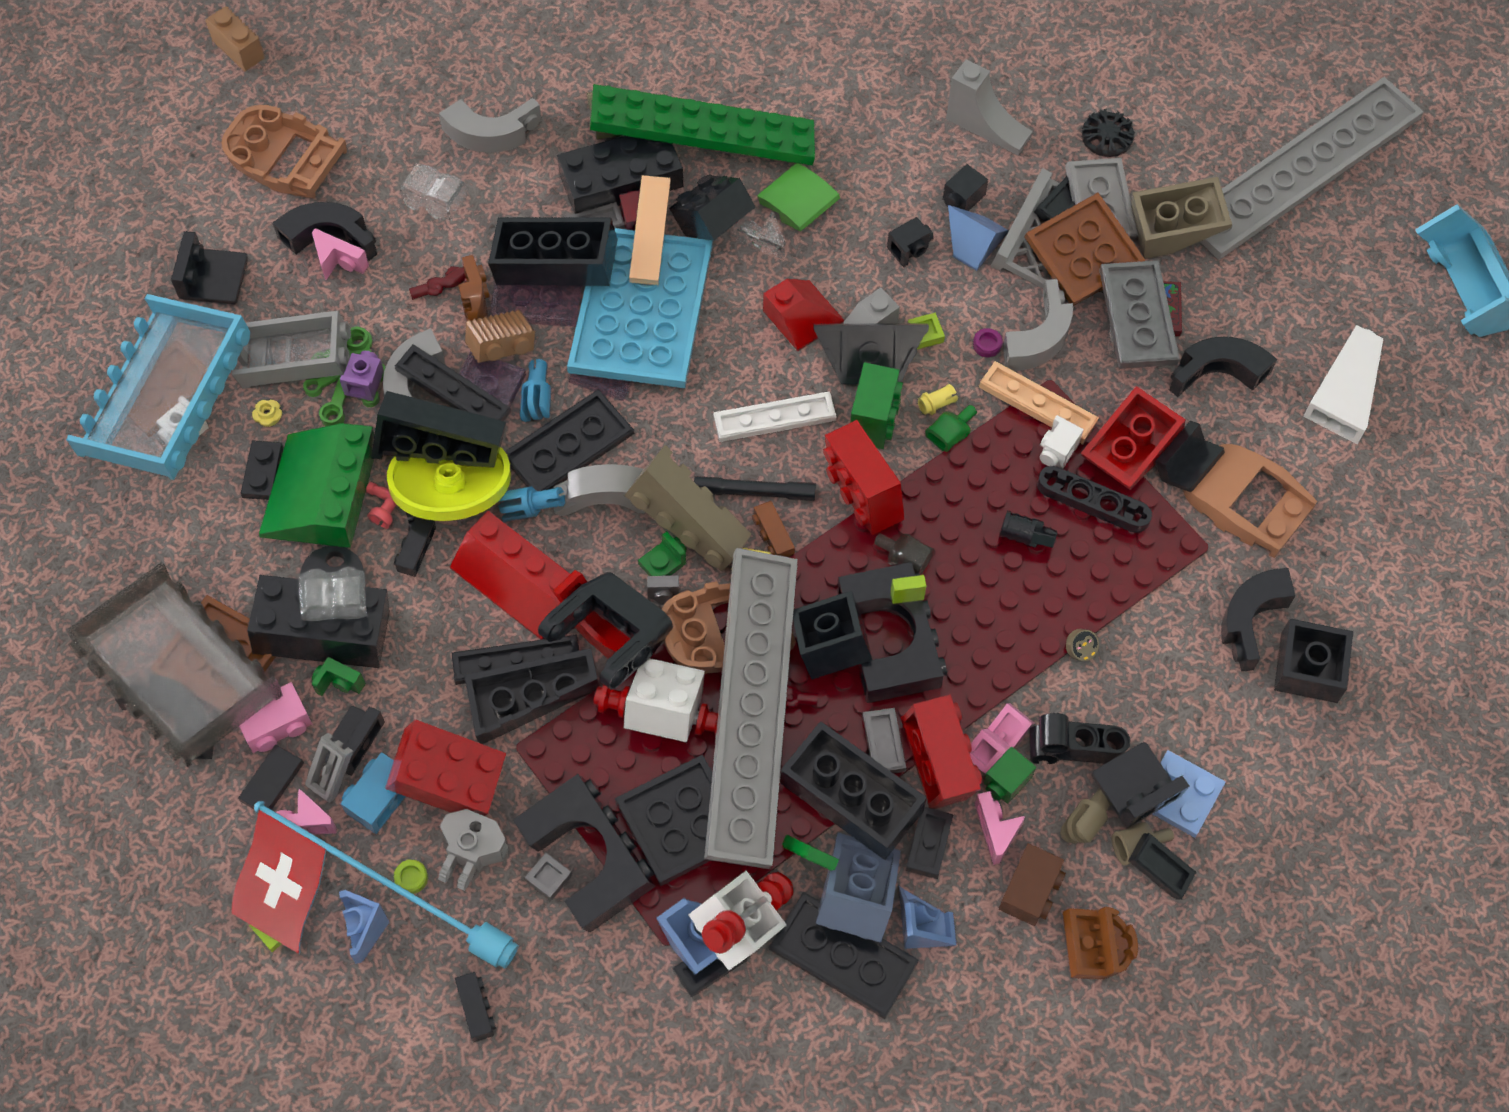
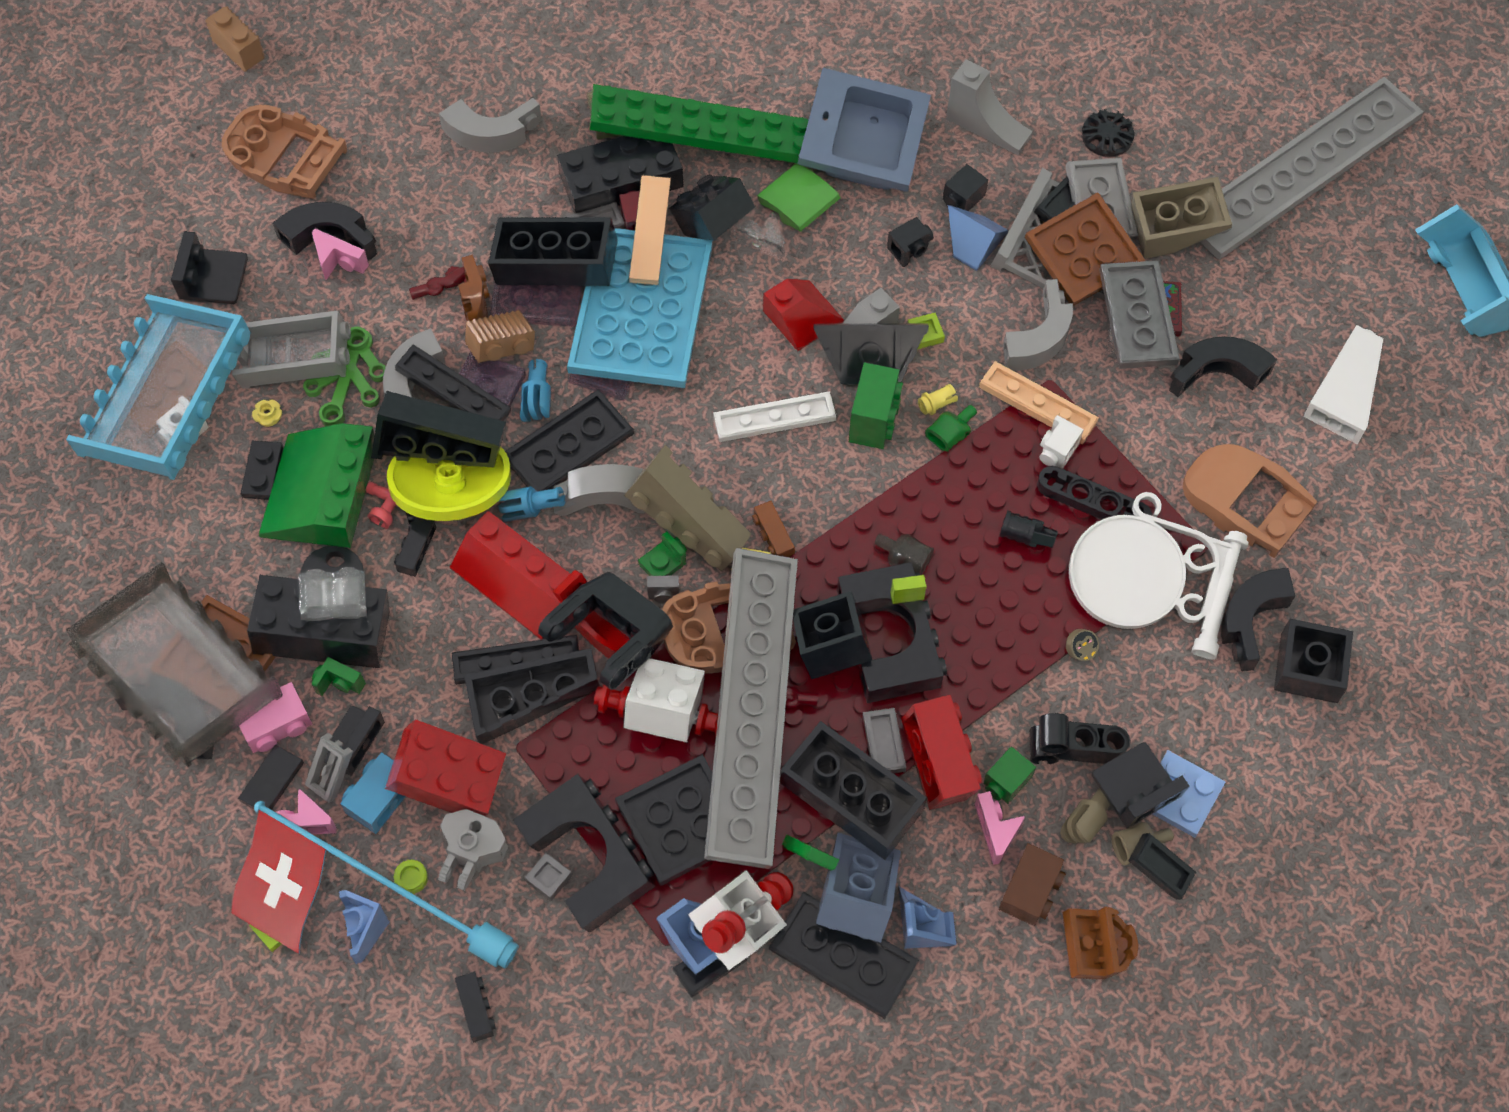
(362, 375): medium lavender brick -> none
(433, 192): clear brick -> none
(788, 490): black piece -> none
(863, 478): red brick -> none
(868, 131): none -> sand blue piece
(929, 843): black plate -> none
(987, 342): magenta tile -> none
(1004, 732): bright pink slope -> none
(1133, 438): red slope -> none
(1134, 573): none -> white piece
(1188, 458): black panel -> none

